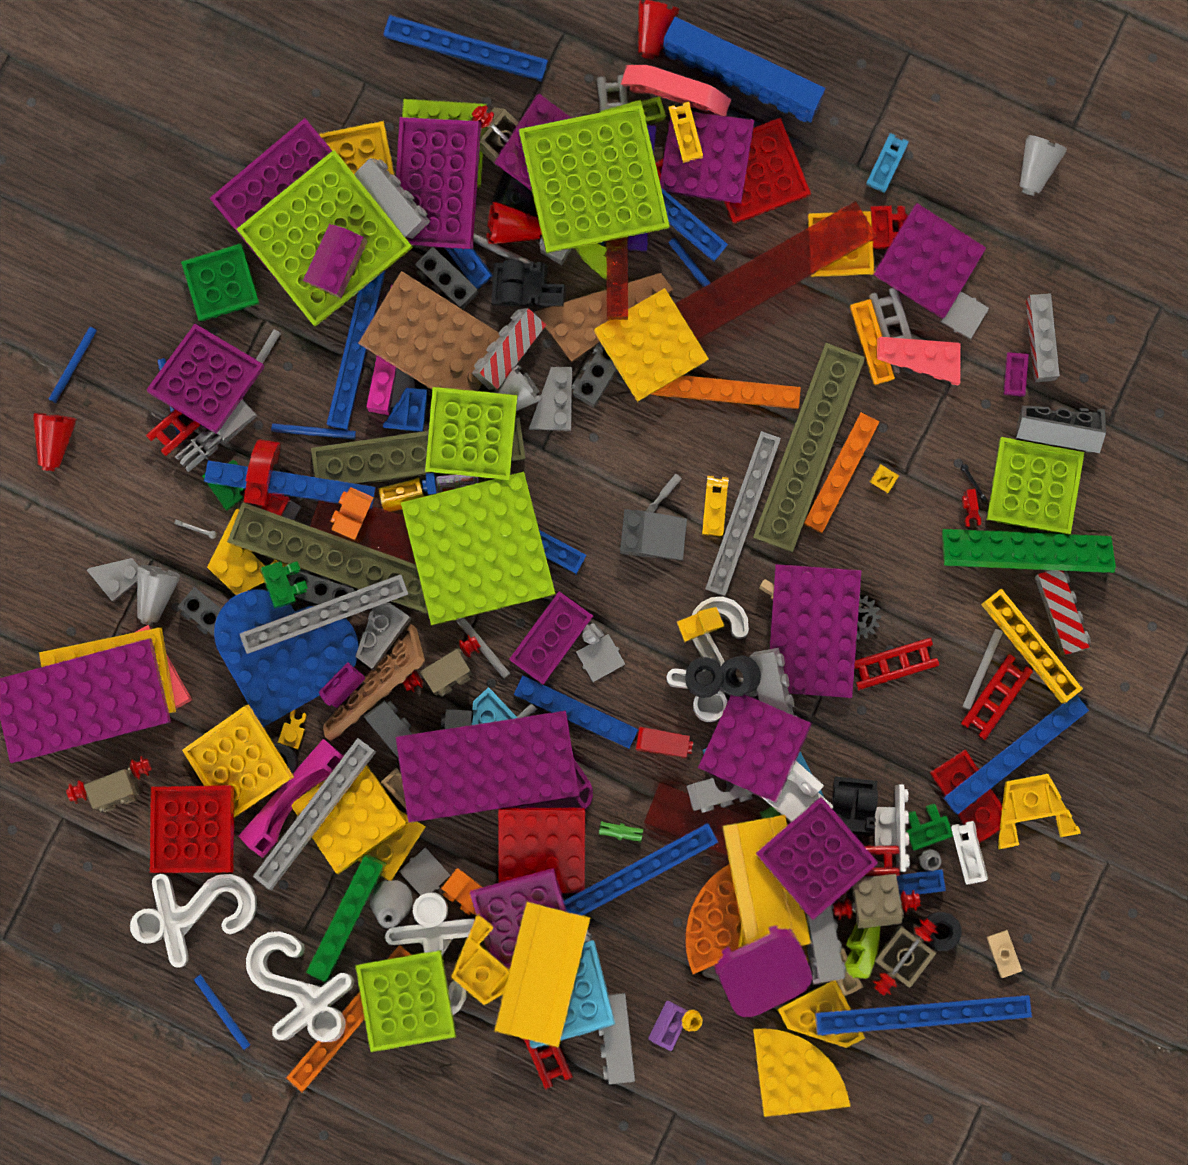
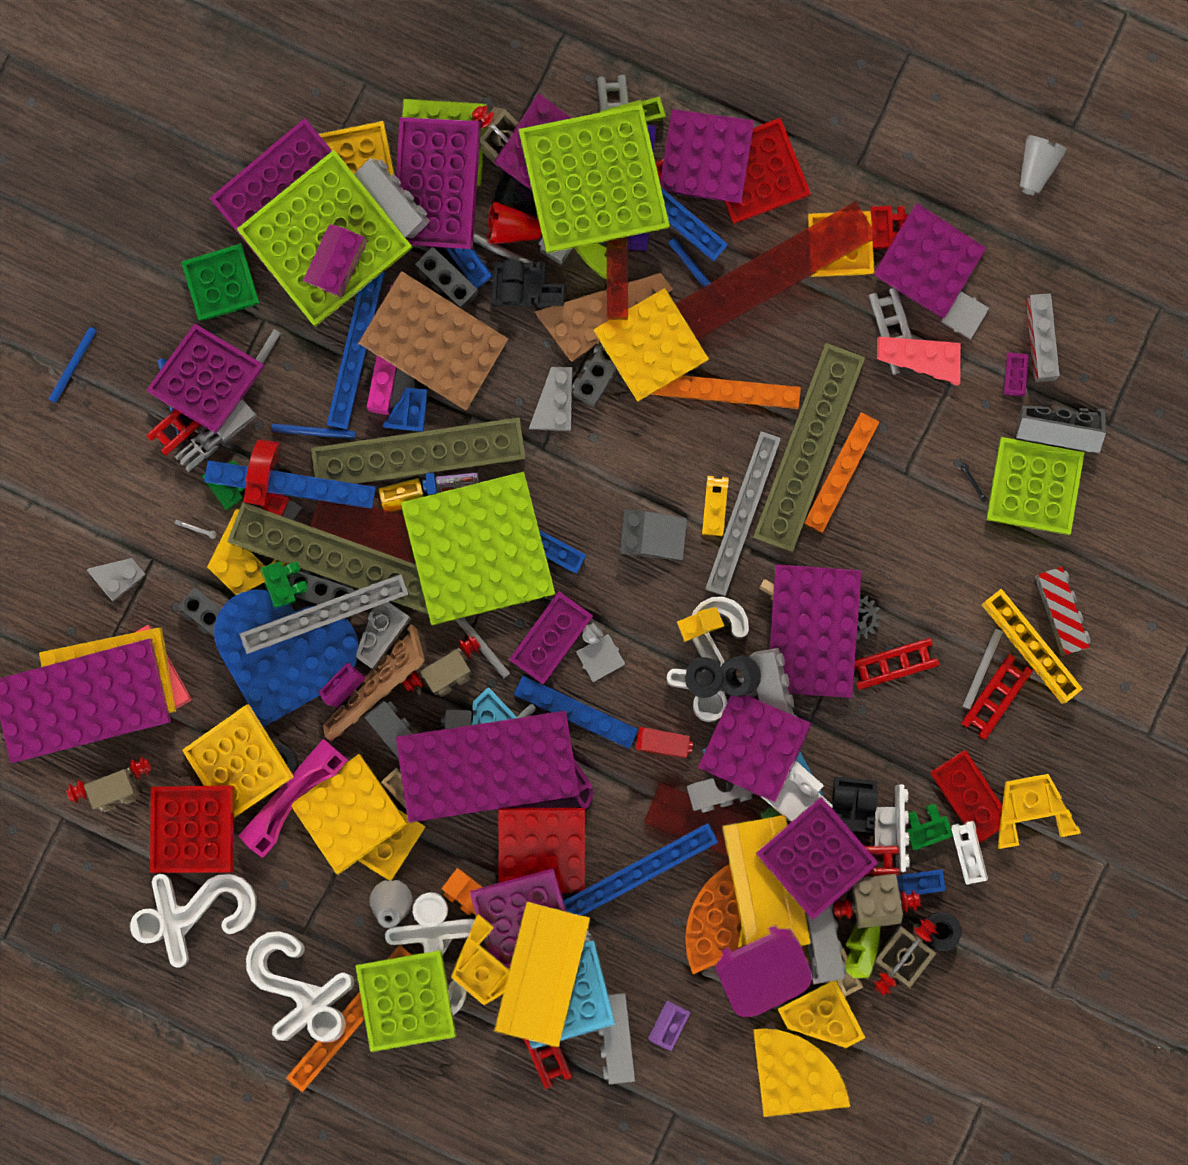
(52, 438): red cone -> none
(153, 592): light grey cone -> none
(222, 1012): blue bar -> none
(292, 733): yellow plate -> none
(314, 814): light grey plate -> none
(346, 917): green arch -> none
(352, 512): orange brick -> none
(424, 872): light grey piece -> none
(465, 48): blue plate -> none
(471, 433): lime plate -> none
(508, 348): light grey brick -> none
(522, 386): light grey cone -> none
(620, 831): bright green pin -> none
(653, 25): red cone -> none
(664, 492): light grey piece -> none
(675, 88): coral piece -> none
(686, 133): yellow plate -> none
(692, 1020): yellow plate -> none
(742, 70): blue brick -> none
(868, 333): light orange plate -> none
(884, 478): yellow tile -> none
(887, 163): dark azure plate -> none
(923, 1015): blue plate -> none
(930, 860): light grey plate -> none
(970, 502): red plate -> none
(1004, 954): tan plate -> none
(1015, 754): blue plate -> none
(1028, 550): green plate -> none

